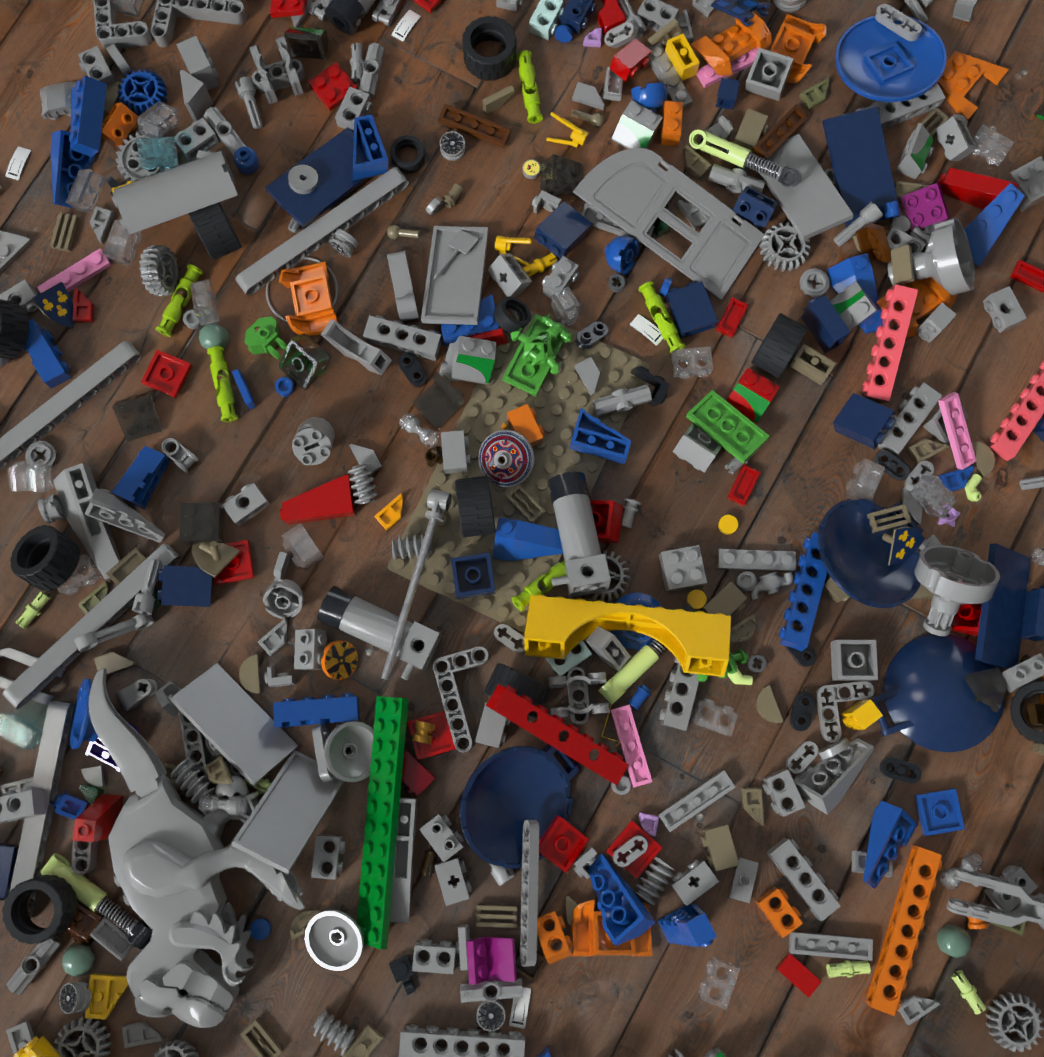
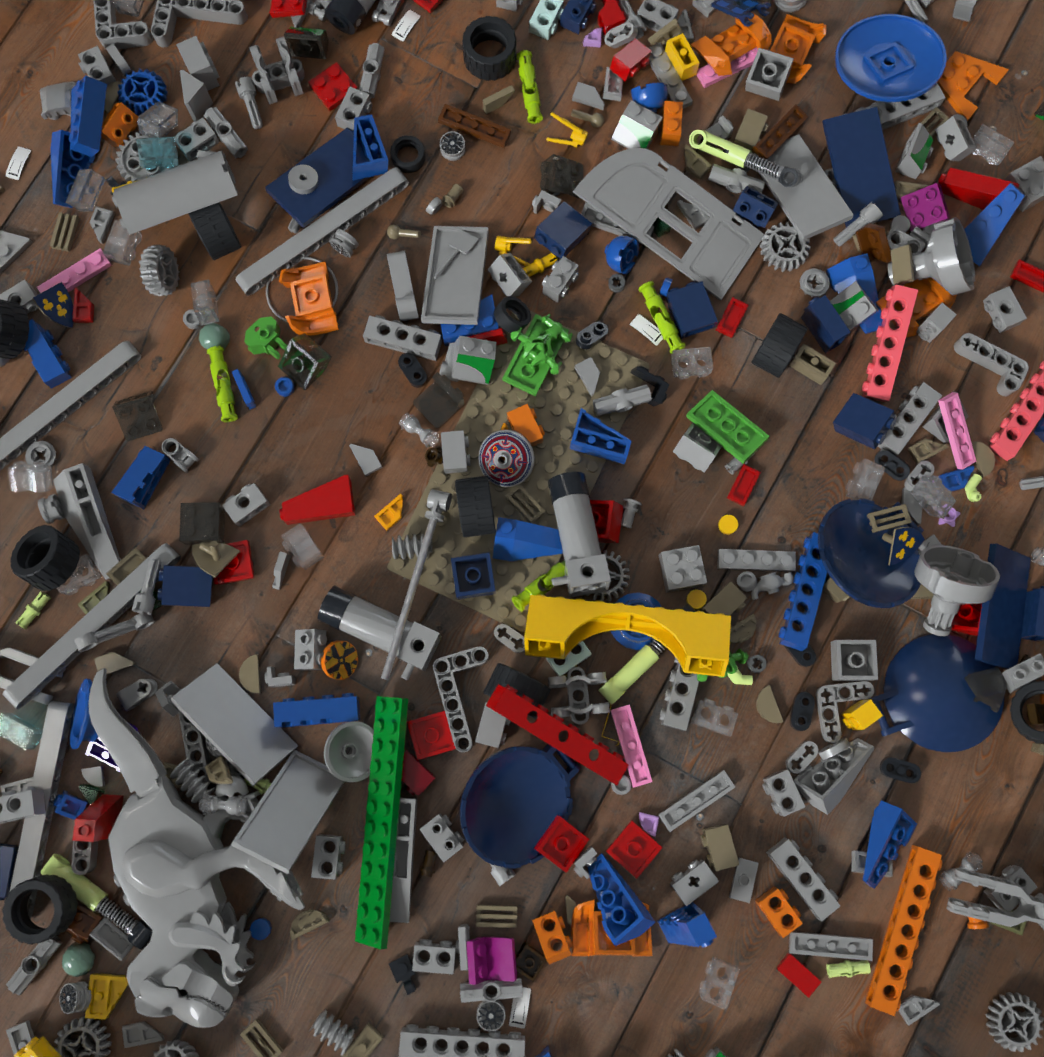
(114, 511): light grey wedge -> none
(166, 374): red plate -> none
(174, 310): lime piece -> none
(246, 160): blue head -> none
(275, 639): light grey tile -> none
(283, 598): light grey cylinder -> none
(313, 441): light grey cylinder -> none
(320, 735): light grey beam -> none
(330, 948): light grey dish -> none
(353, 347): light grey arch -> none
(356, 62): light grey pin -> none
(362, 484): light grey piece -> none
(423, 732): pearl gold wheel -> none
(451, 892): light grey brick -> none
(529, 893): light grey beam -> none
(531, 169): tile -> none
(563, 34): blue tile -> none
(565, 306): clear brick -> none
(608, 648): light grey brick -> none
(633, 855): light grey beam -> none
(640, 696): blue pin -> none
(654, 880): light grey piece -> none
(727, 93): dark blue brick -> none
(752, 395): red slope -> none
(753, 803): dark tan tile -> none
(815, 95): olive tile -> none
(891, 210): blue hose -> none
(908, 30): light grey beam -> none
(939, 812): blue plate -> none
(954, 940): sand green hair -> none
(964, 347): none -> light grey beam
(968, 992): yellowish green pin -> none

